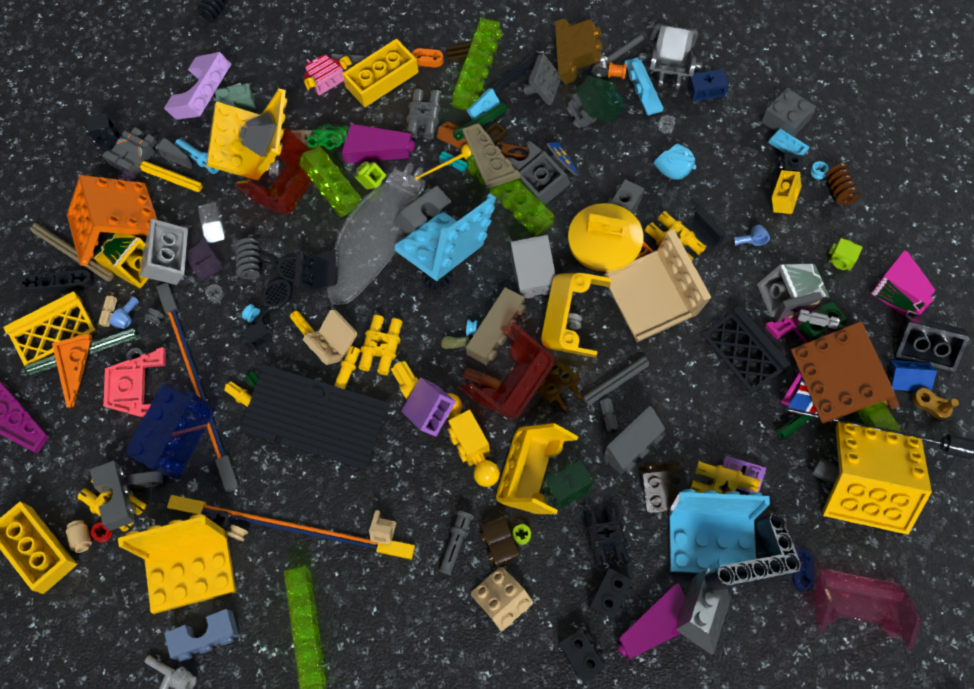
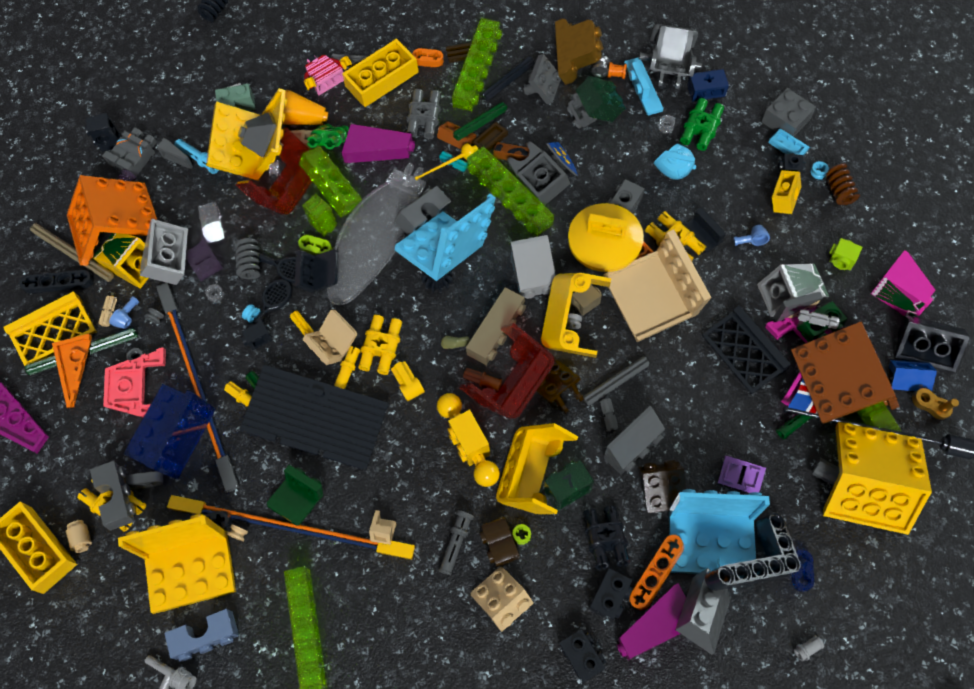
(94, 530): red bush -> none
(171, 176): yellow axle -> none
(209, 71): lavender arch -> none
(296, 495): none -> dark green bracket
(303, 111): none -> light orange cone
(316, 244): none -> lime beam
(319, 215): none -> clear neon green brick
(369, 175): lime brick -> none
(428, 406): medium lavender brick -> none
(471, 327): medium azure bush -> none
(483, 104): medium azure plate -> none
(489, 160): dark tan wing -> none
(587, 300): none -> dark tan brick
(626, 47): dark grey bar -> none
(653, 570): none -> orange beam
(702, 124): none -> green pin
(720, 476): yellow pin -> none
(808, 648): none -> light grey pin
(866, 601): clear pink windscreen -> none

